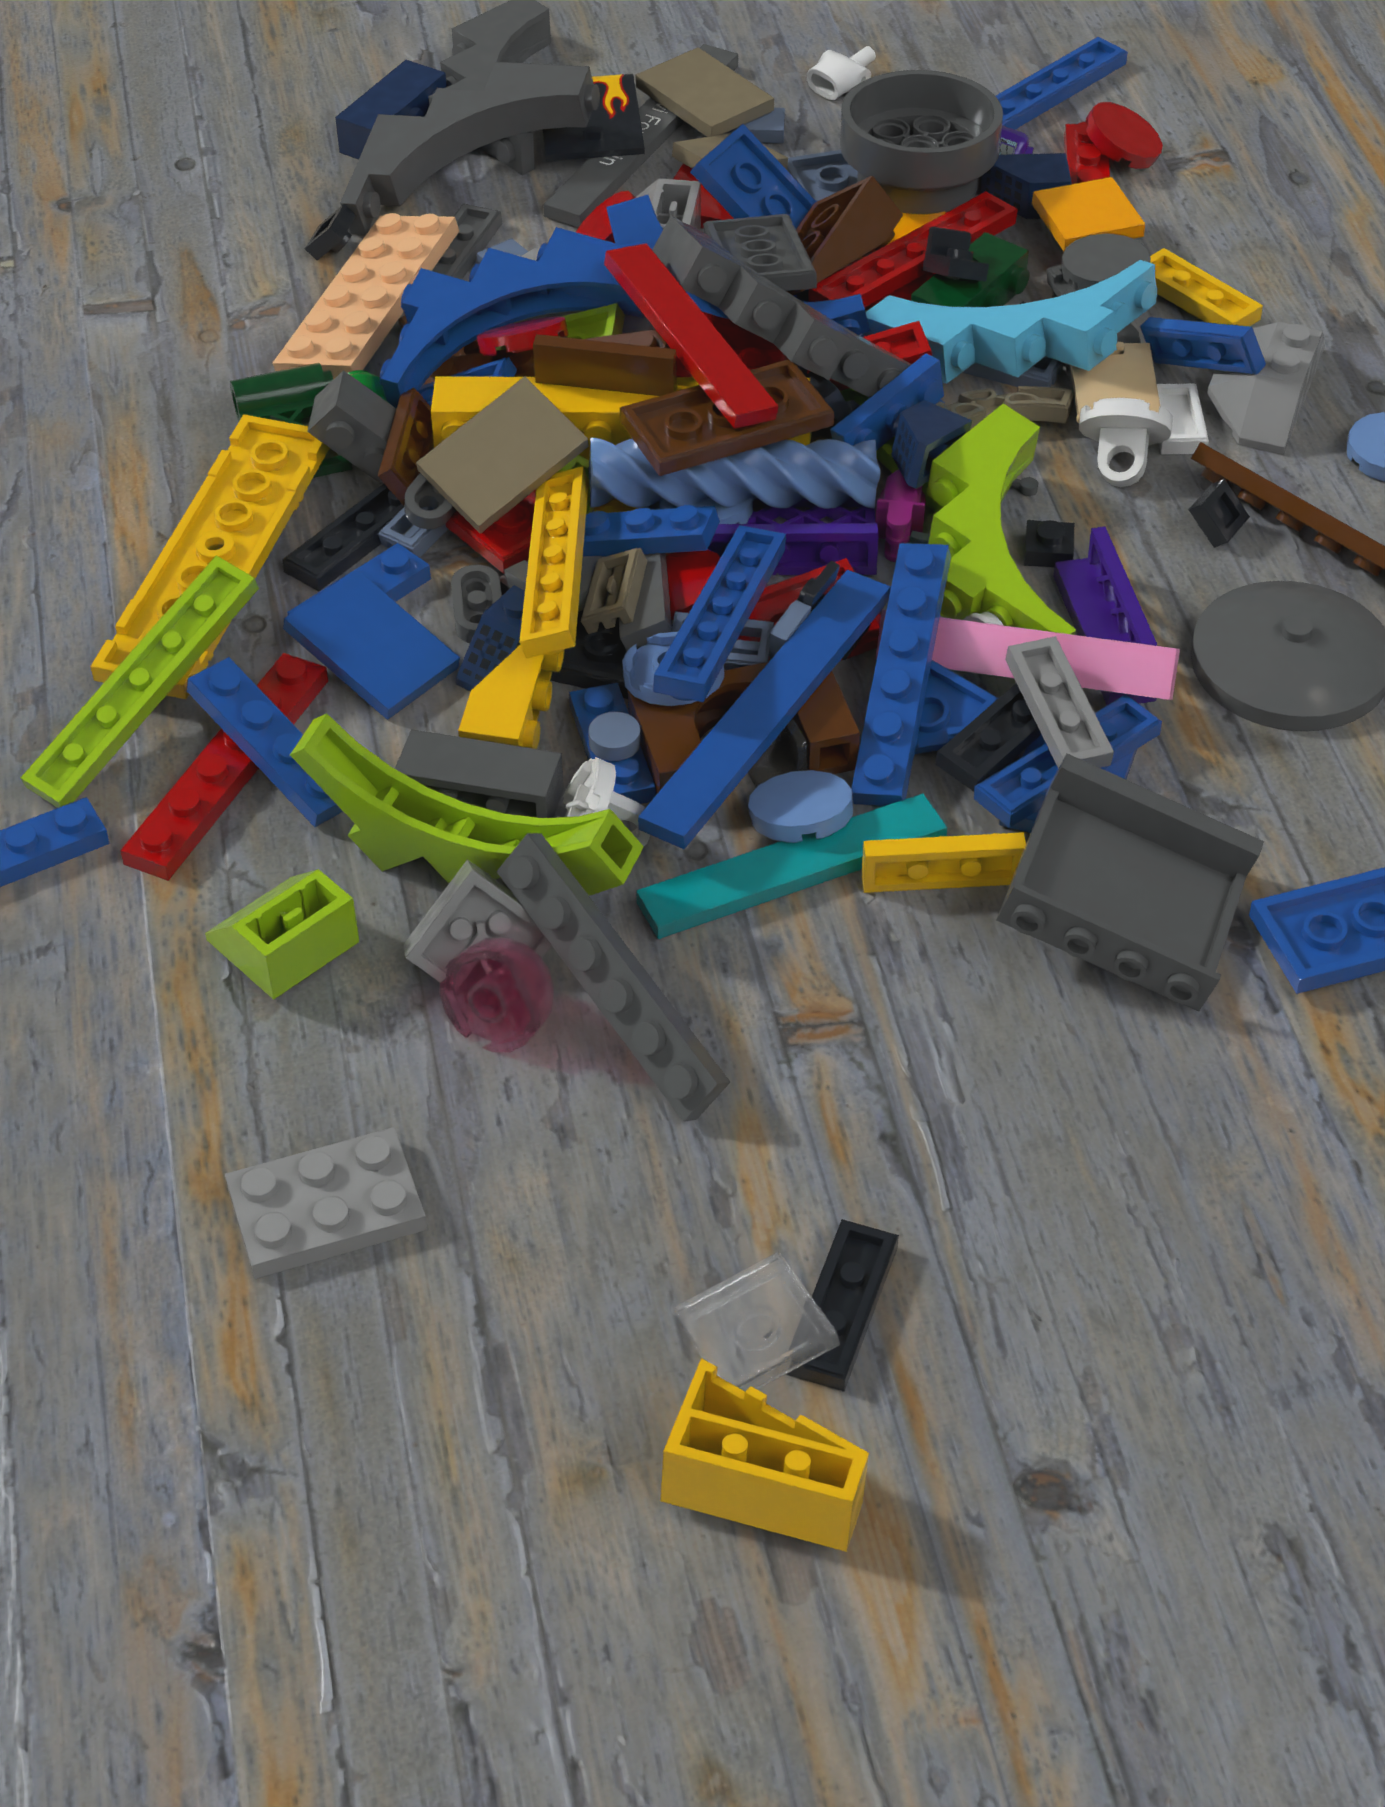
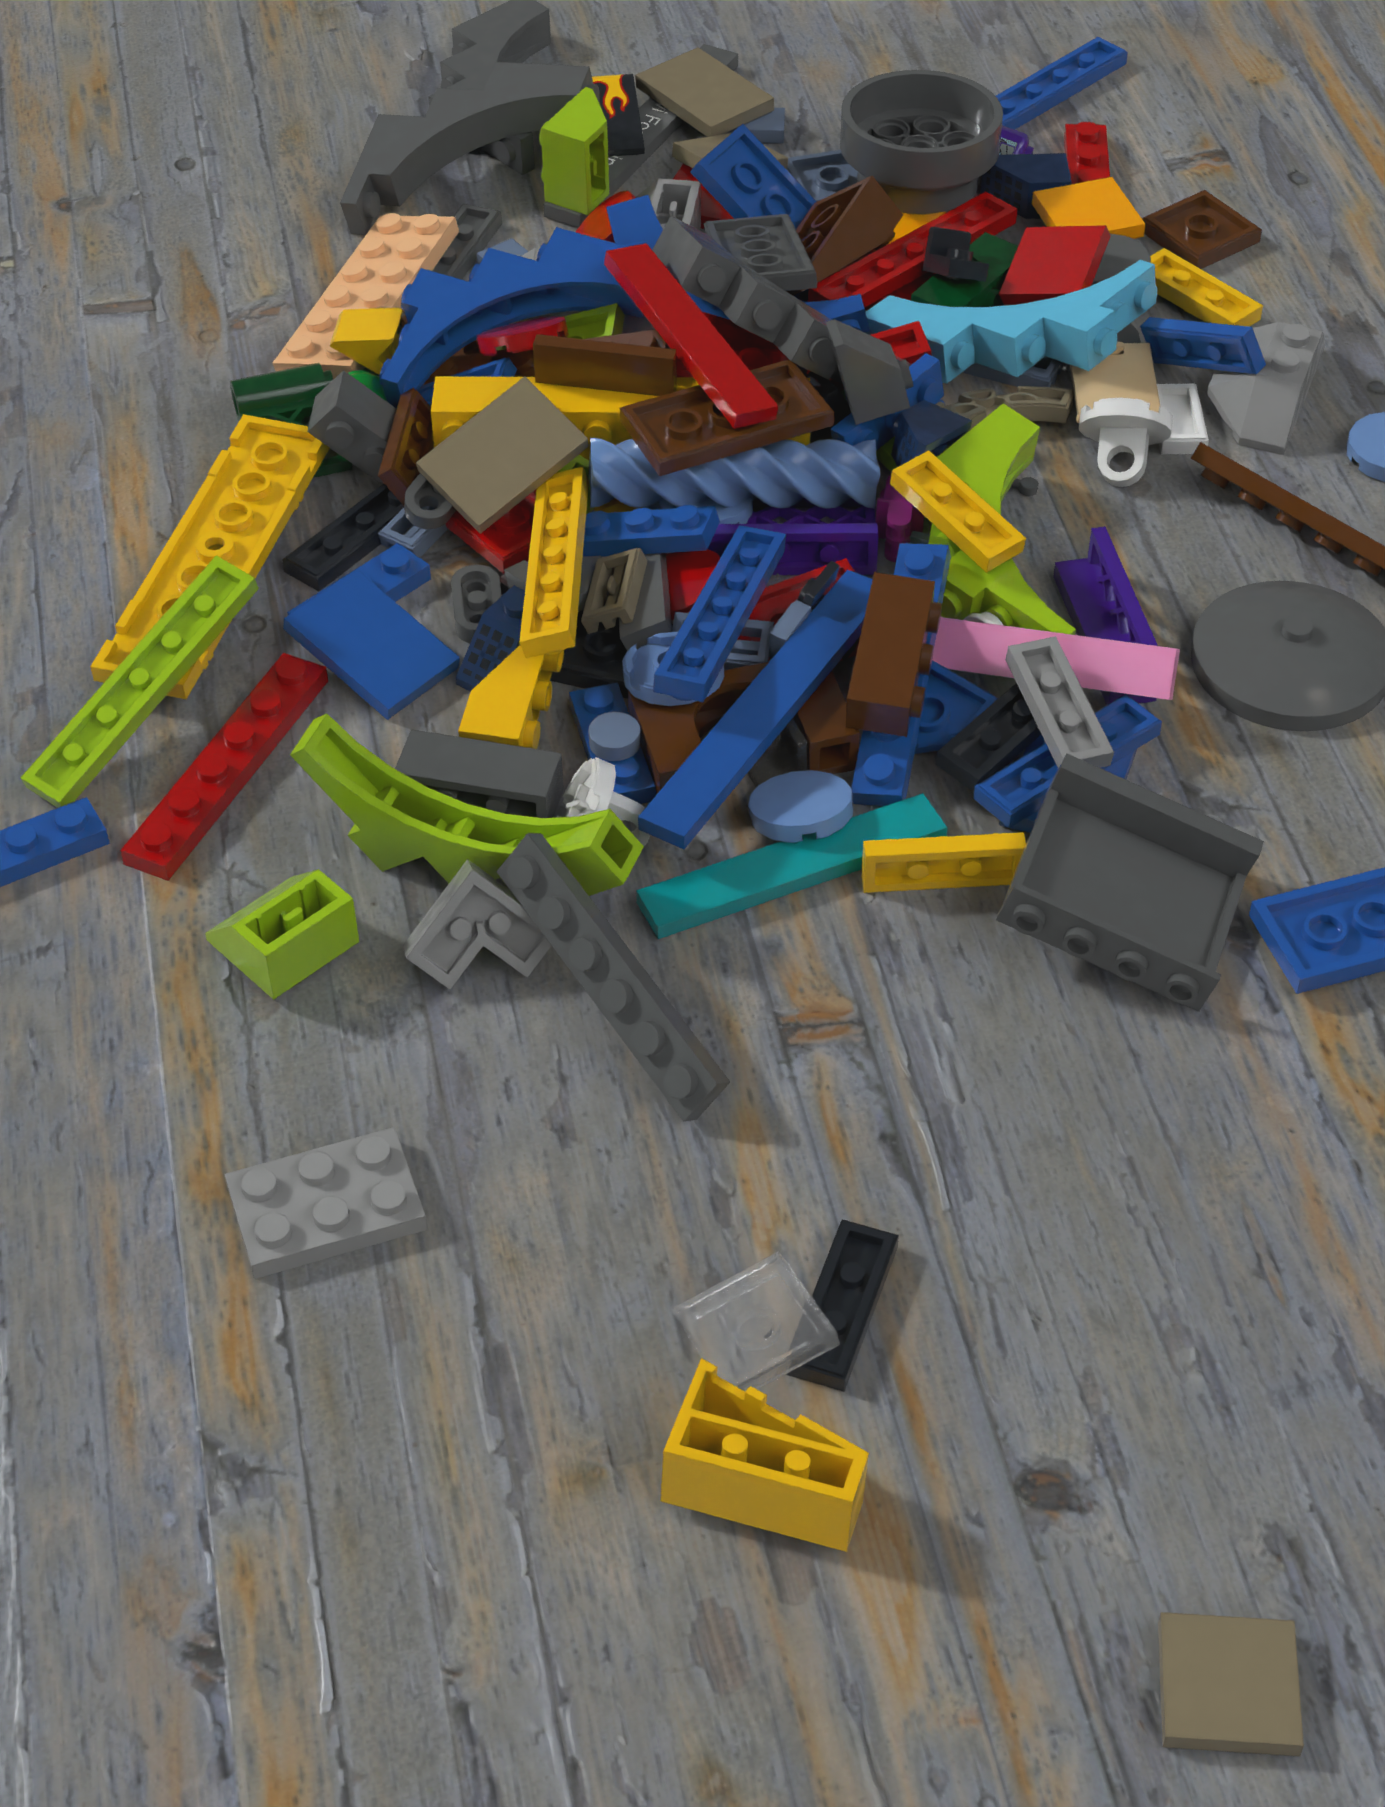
(261, 734): blue plate -> none
(331, 233): black plate -> none
(367, 335): none -> yellow slope
(398, 93): dark blue brick -> none
(498, 993): clear pink cylinder -> none
(576, 155): none -> lime slope
(839, 74): white piece -> none
(869, 373): none -> dark grey slope
(893, 655): none -> reddish brown brick
(957, 511): none -> yellow plate
(1048, 542): black plate -> none
(1054, 262): none -> red tile
(1123, 134): red tile -> none
(1201, 229): none -> reddish brown tile
(1219, 513): black plate -> none
(1229, 1684): none -> dark tan tile

